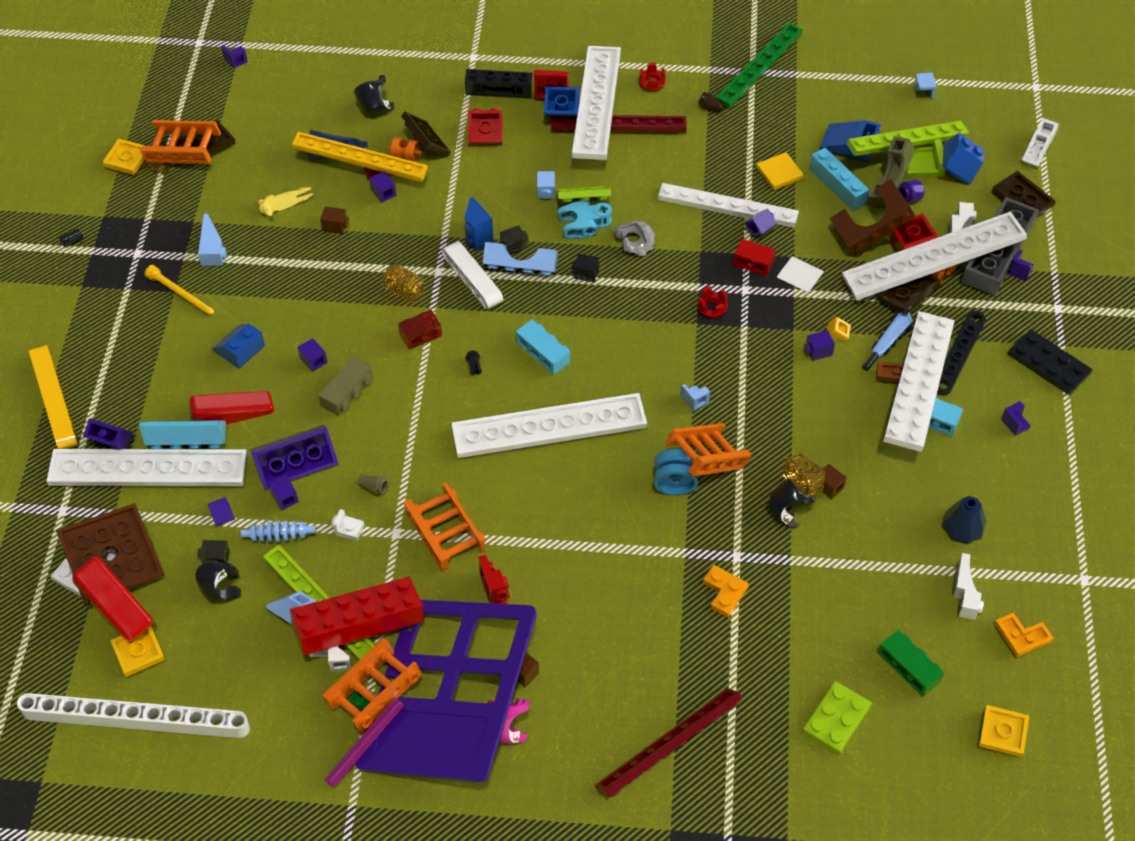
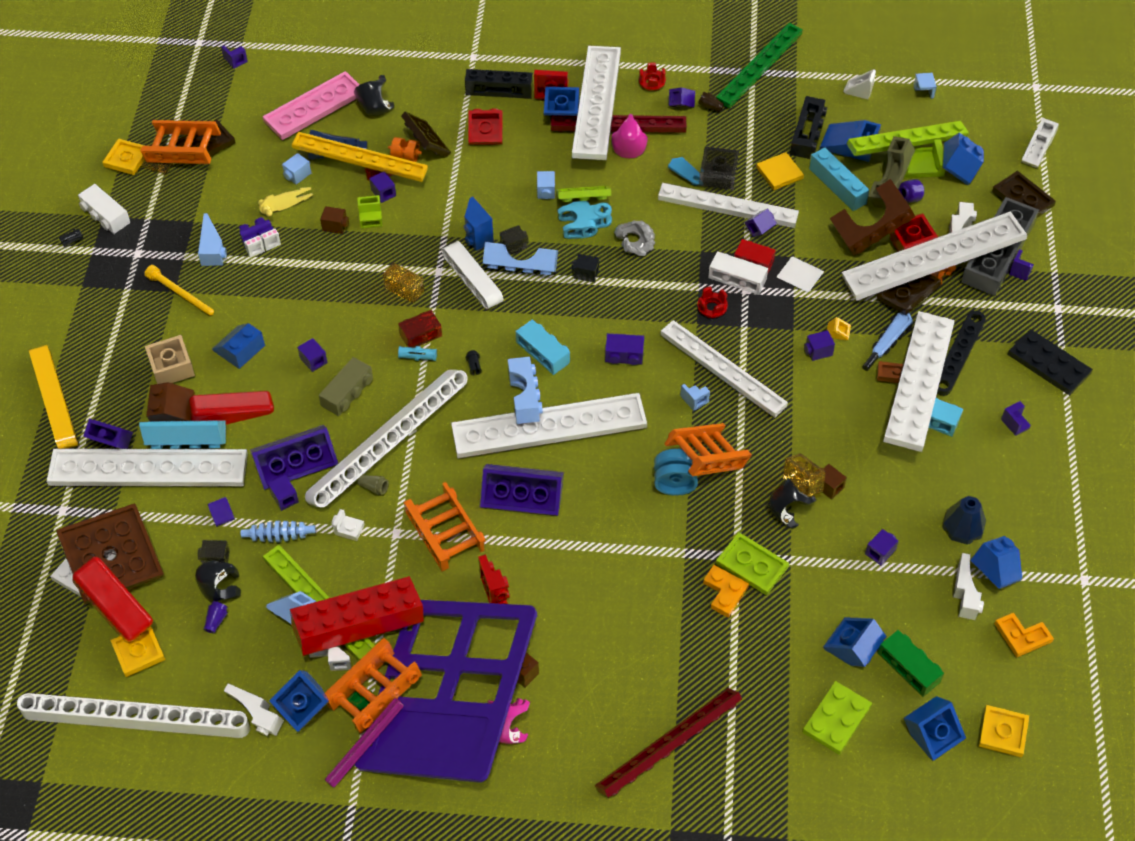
(104, 209): none -> white brick
(169, 360): none -> tan brick
(169, 402): none -> reddish brown slope
(215, 615): none -> dark purple cone
(259, 237): none -> hips
(262, 718): none -> white slope
(296, 168): none -> light blue brick
(299, 699): none -> blue slope
(312, 105): none -> bright pink plate
(370, 211): none -> lime piece
(379, 438): none -> white beam
(404, 352): none -> medium azure pin
(521, 489): none -> dark purple slope
(525, 404): none -> light blue arch
(624, 349): none -> dark purple brick
(629, 139): none -> dark pink piece
(681, 97): none -> dark purple panel
(685, 170): none -> dark azure piece
(719, 168): none -> clear smoke brick
(724, 369): none -> white plate
(738, 273): none -> white brick
(752, 563): none -> lime plate
(815, 110): none -> black brick
(855, 640): none -> blue slope
(861, 85): none -> white slope
(881, 547): none -> dark purple brick
(935, 727): none -> blue slope
(999, 561): none -> blue slope

